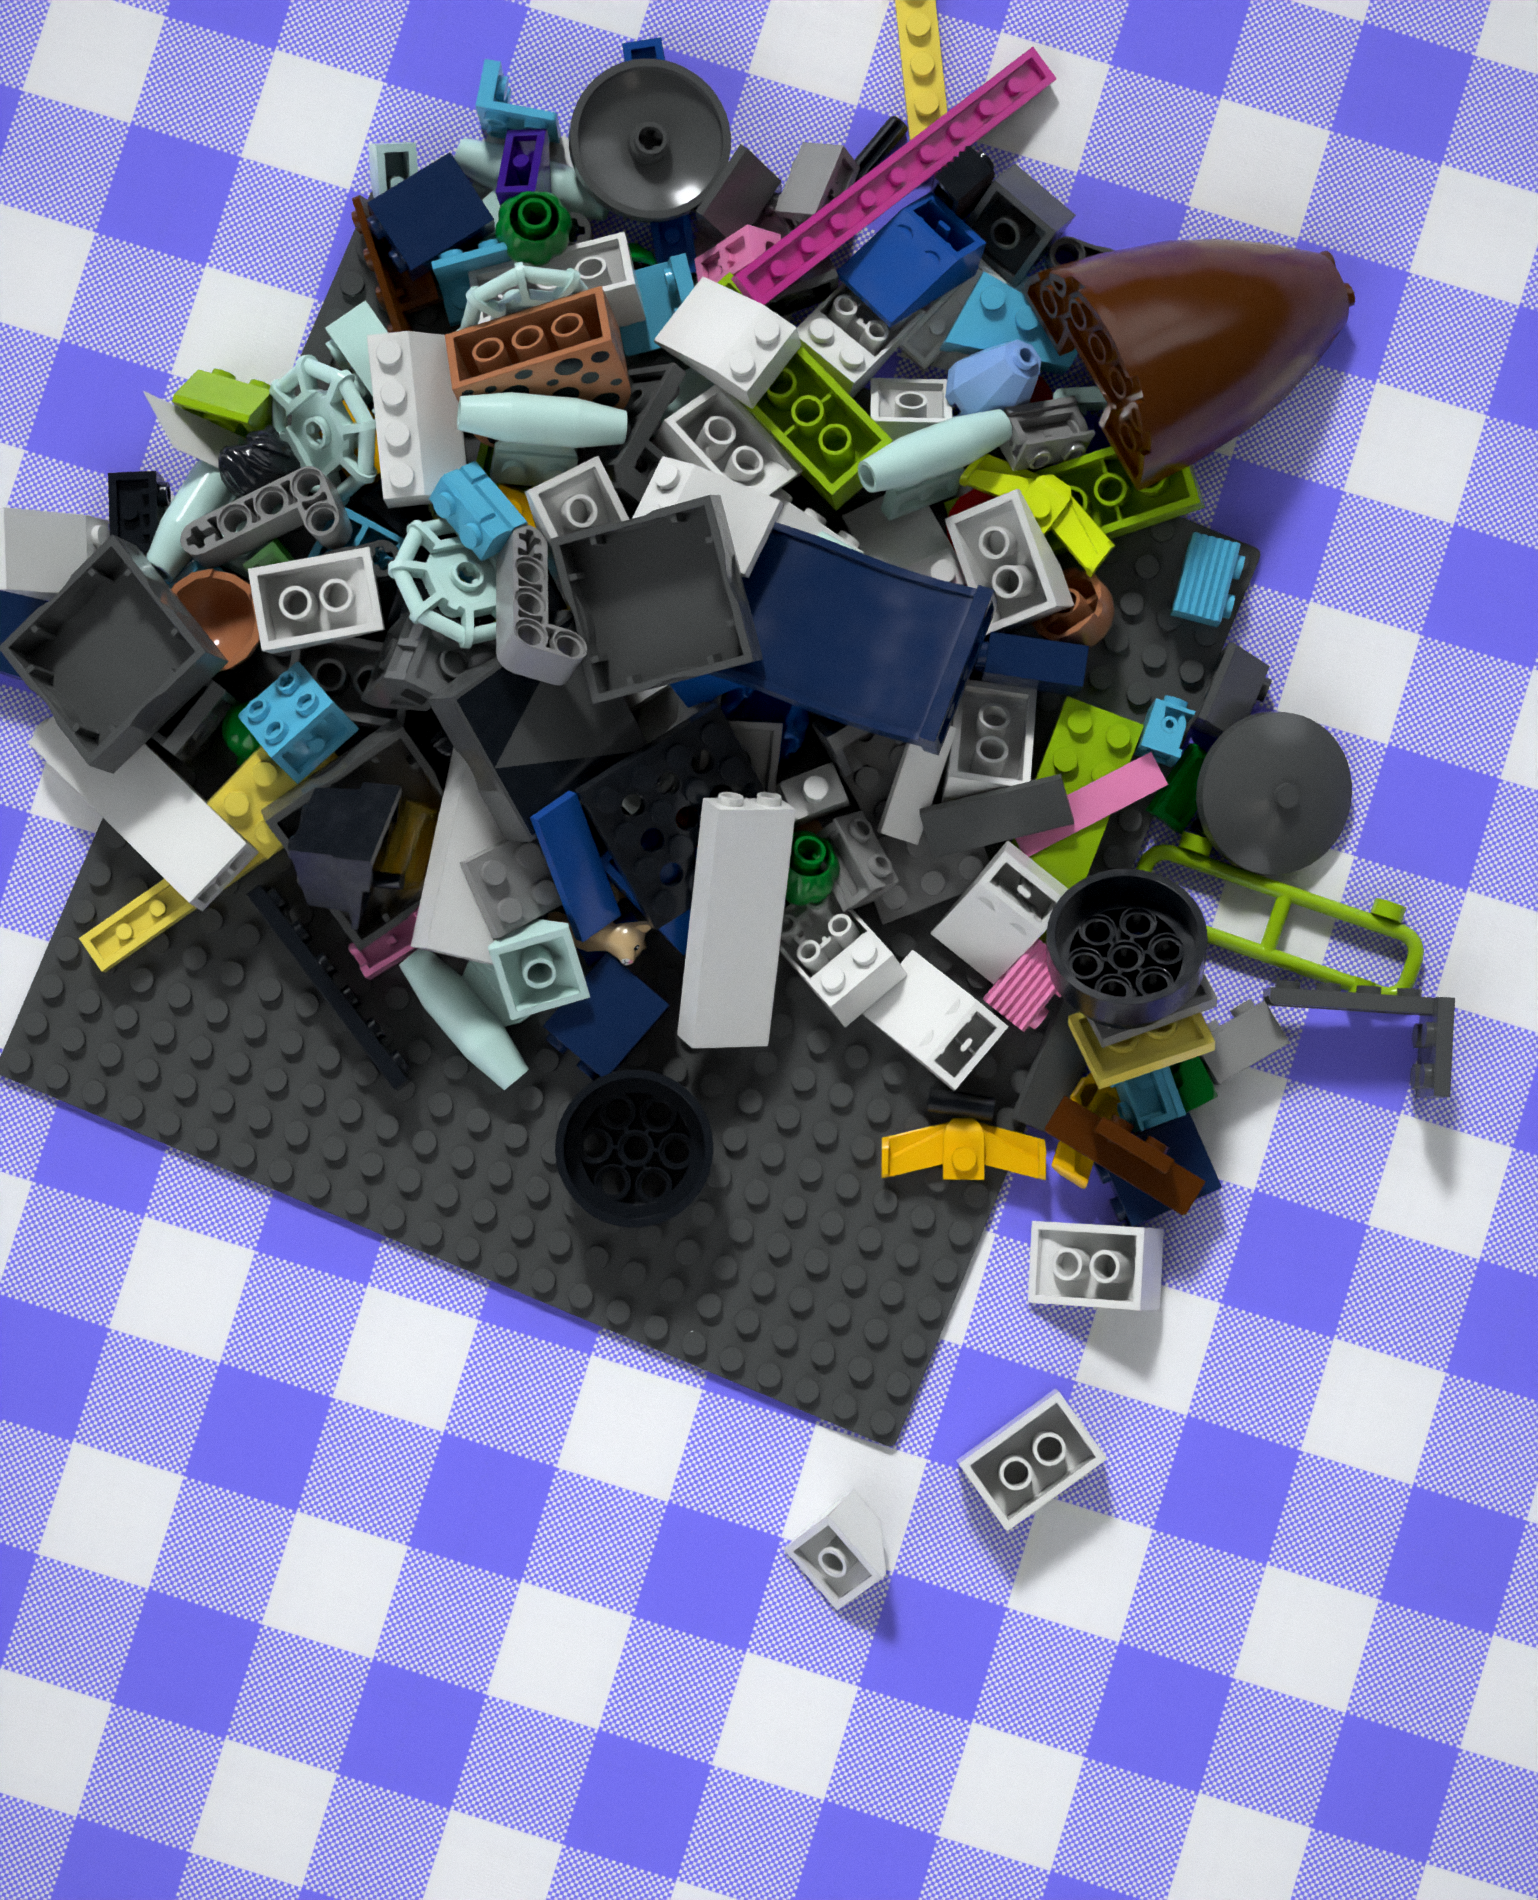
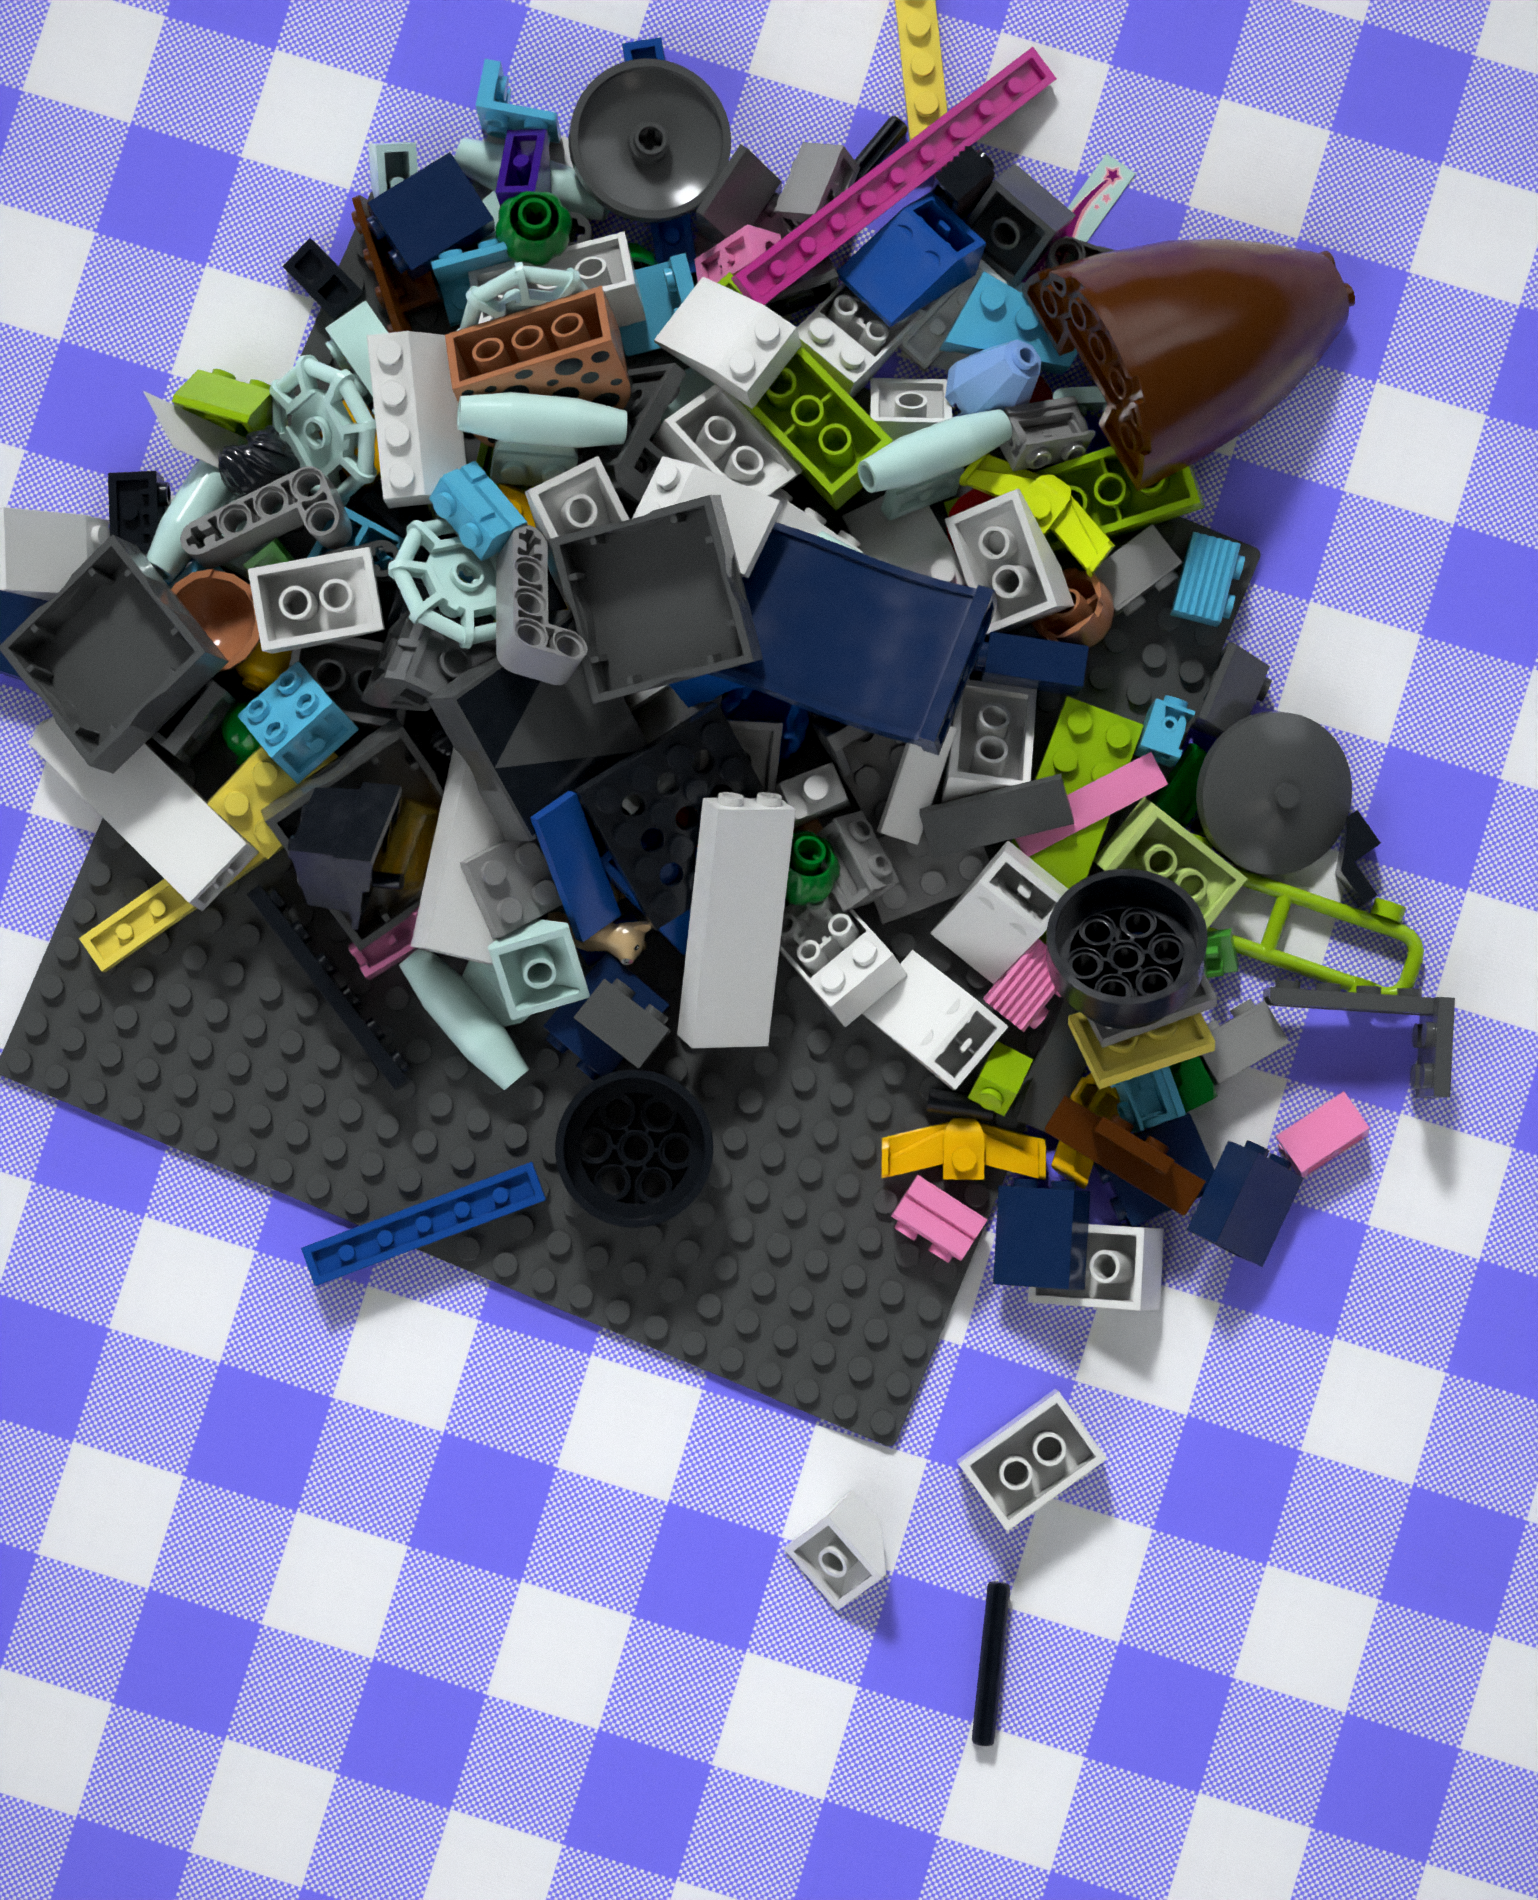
(263, 669): none -> yellow head
(323, 279): none -> black slope
(423, 1223): none -> blue plate
(623, 1023): none -> dark grey piece
(938, 1219): none -> bright pink brick
(990, 1663): none -> black axle
(1000, 1078): none -> lime brick
(1041, 1235): none -> dark blue brick
(1092, 204): none -> sticker
(1138, 568): none -> light grey hinge
(1160, 845): none -> yellowish green slope
(1220, 953): none -> bright green tile
(1246, 1201): none -> dark blue brick
(1322, 1135): none -> bright pink hinge
(1355, 842): none -> black slope

